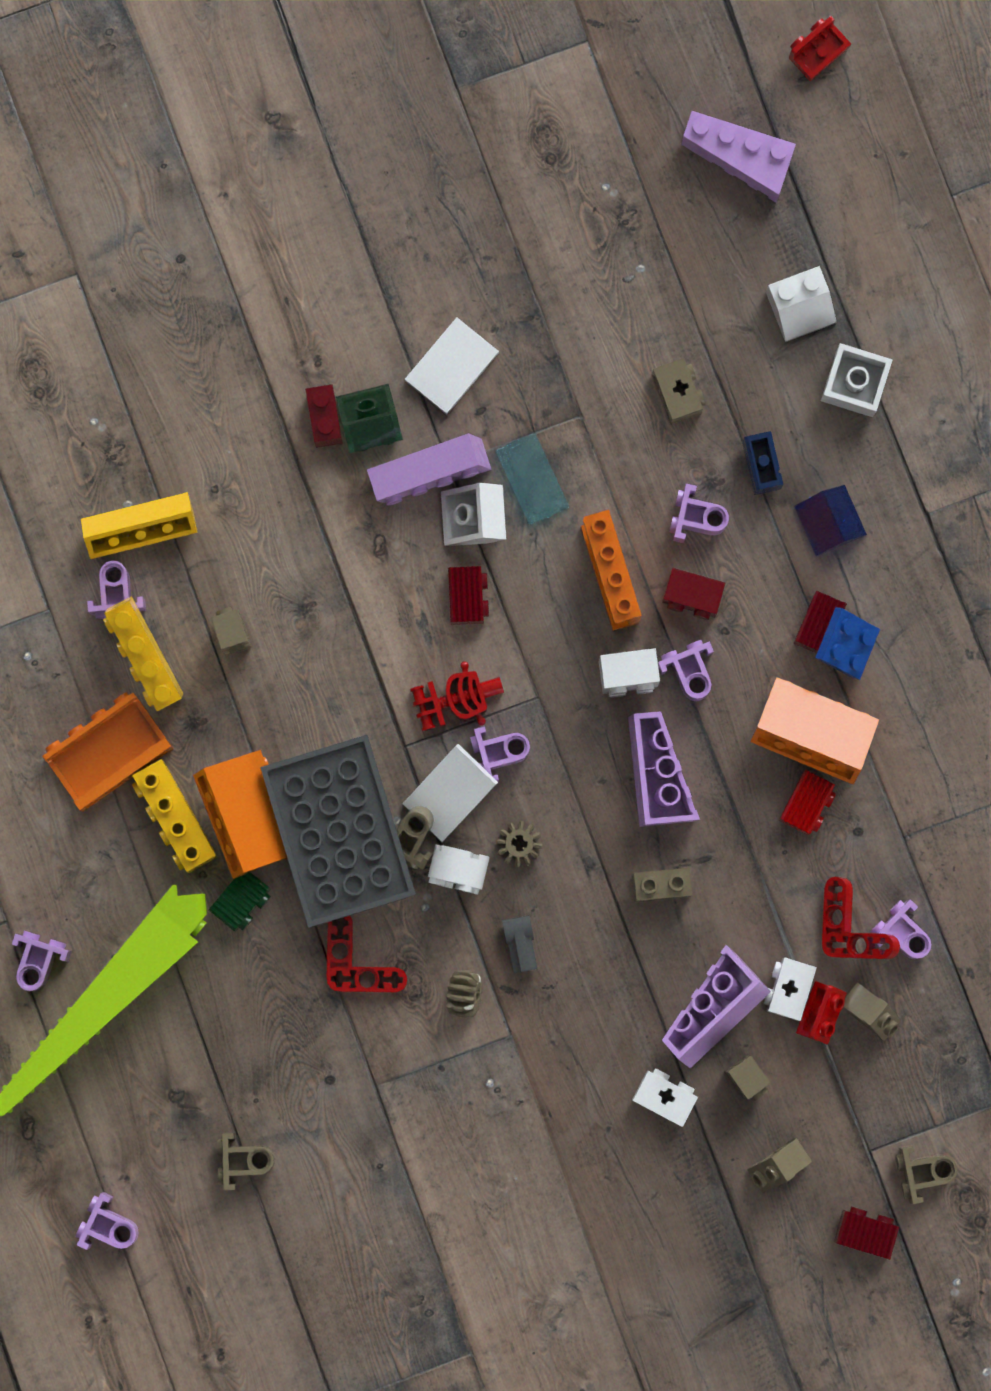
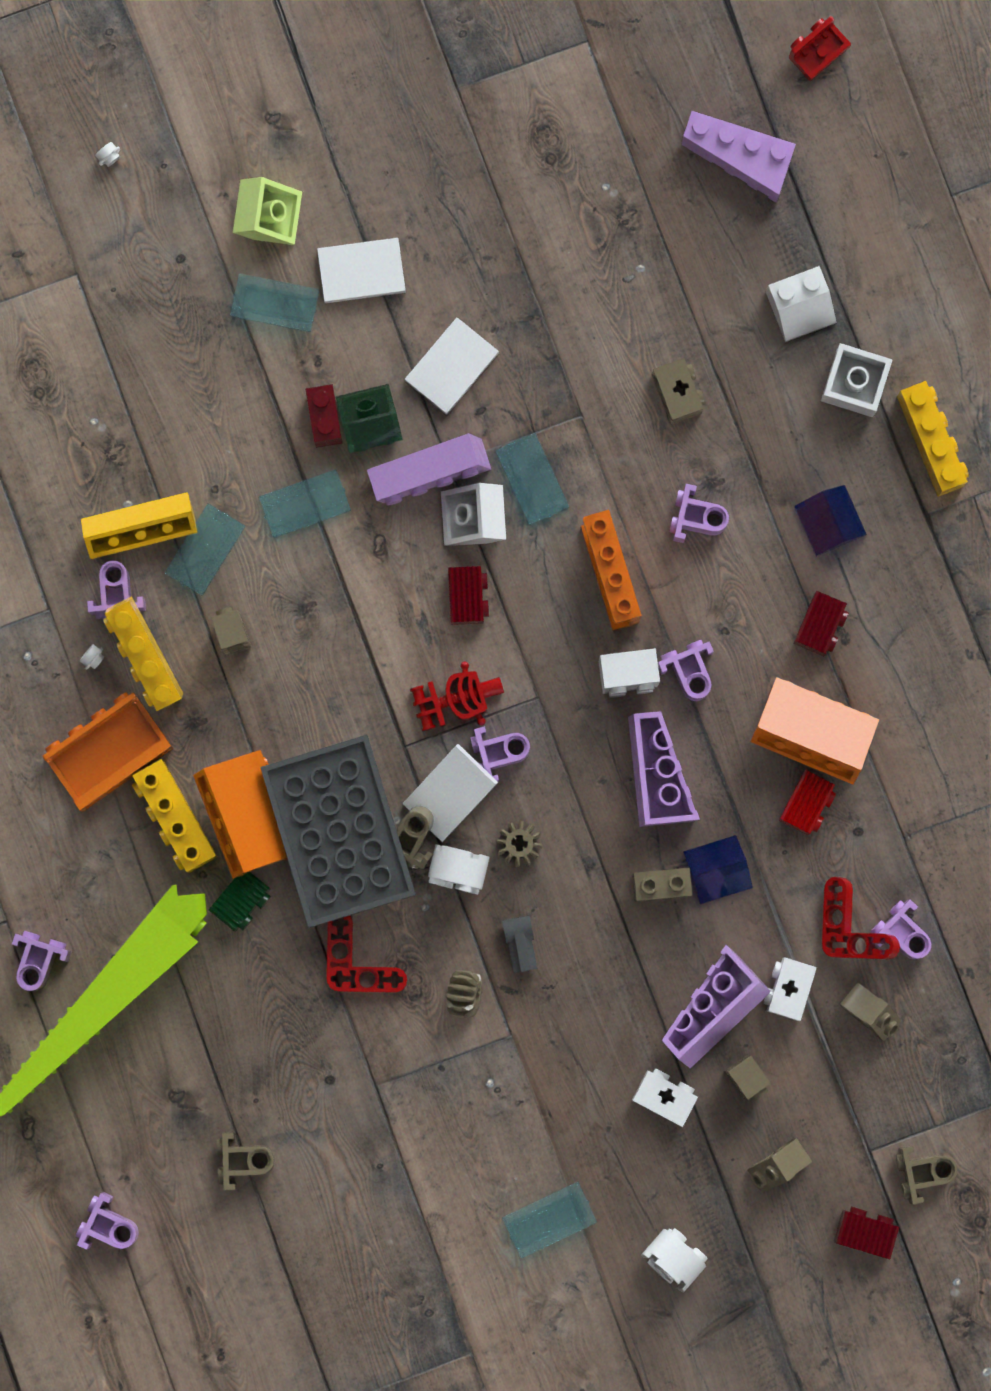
(92, 657): none -> white plate
(108, 154): none -> white plate
(206, 550): none -> clear light blue piece
(267, 211): none -> yellowish green slope
(274, 302): none -> clear light blue piece
(304, 503): none -> clear light blue piece
(361, 270): none -> white tile
(549, 1219): none -> clear light blue piece
(674, 1259): none -> white brick
(693, 593): dark red piece -> none
(718, 869): none -> clear blue slope
(762, 463): dark blue brick -> none
(821, 1012): red bracket -> none
(847, 643): blue plate -> none
(932, 438): none -> yellow brick

